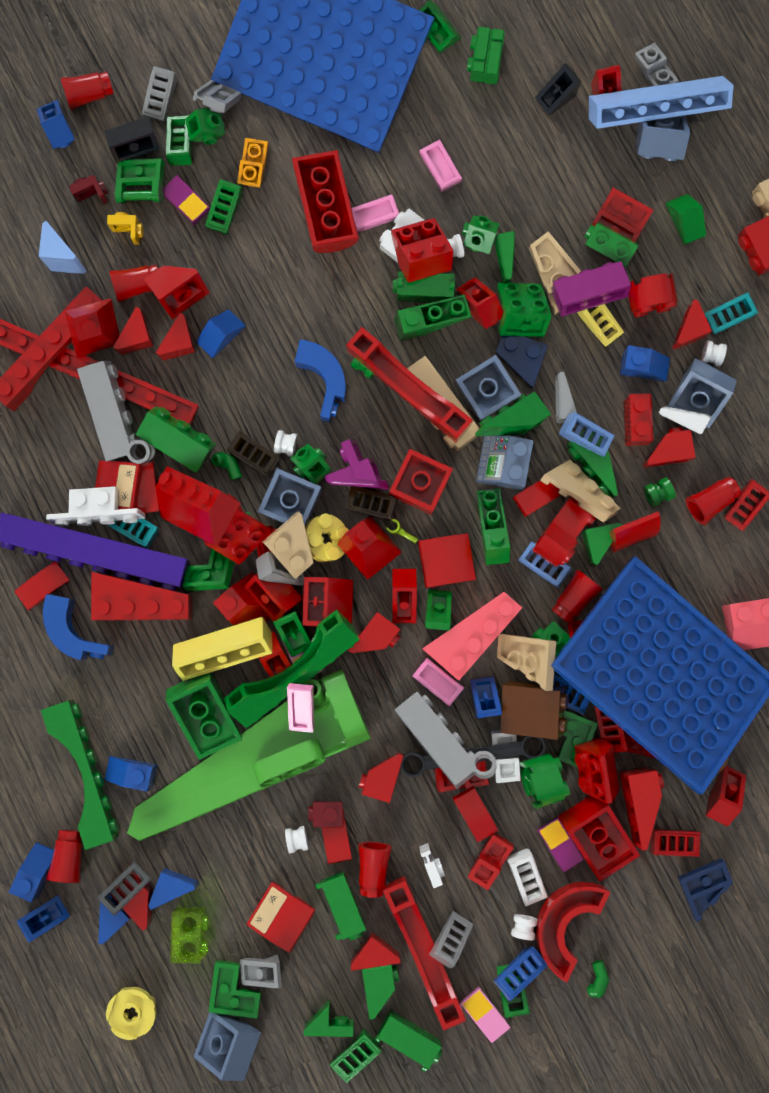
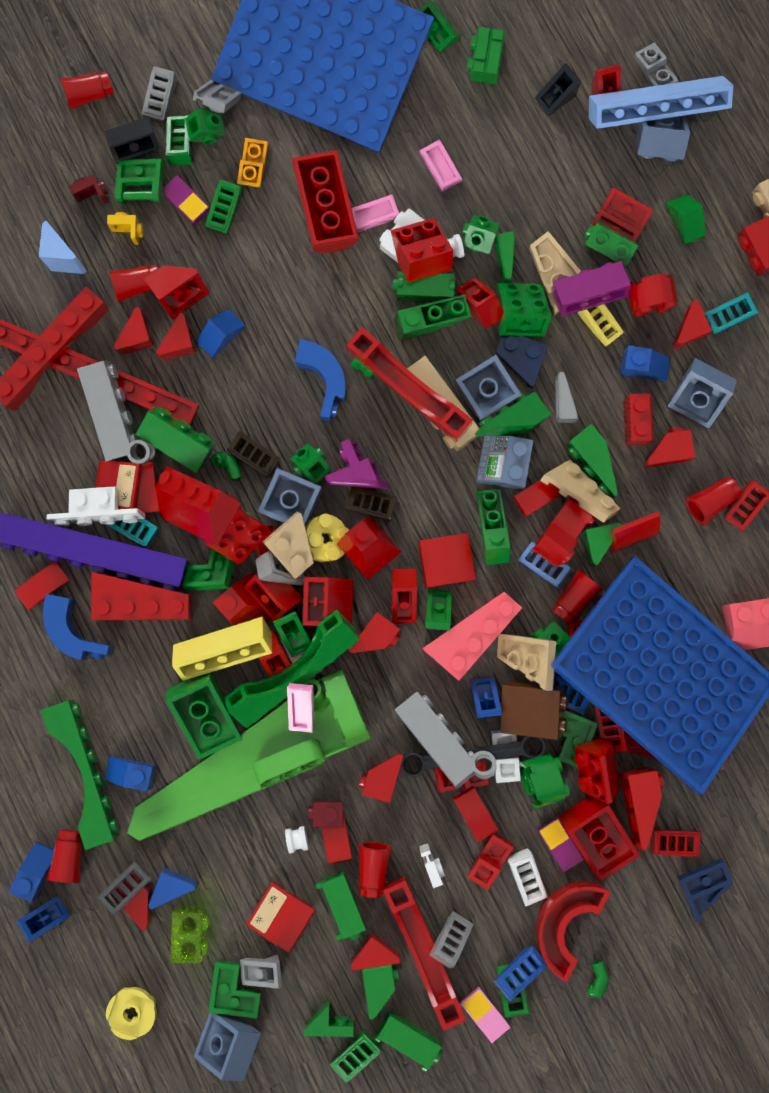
(55, 125): blue slope -> none
(92, 327): red slope -> none
(108, 923): blue slope -> none
(285, 443): white wheel -> none
(401, 532): lime hand -> none
(420, 481): red brick -> none
(438, 681): bright pink tile -> none
(524, 927): white wheel -> none
(566, 432): medium blue slope -> none
(659, 492): green wheel -> none
(691, 420): white slope -> none
(713, 353): white wheel -> none
(726, 796): red slope -> none

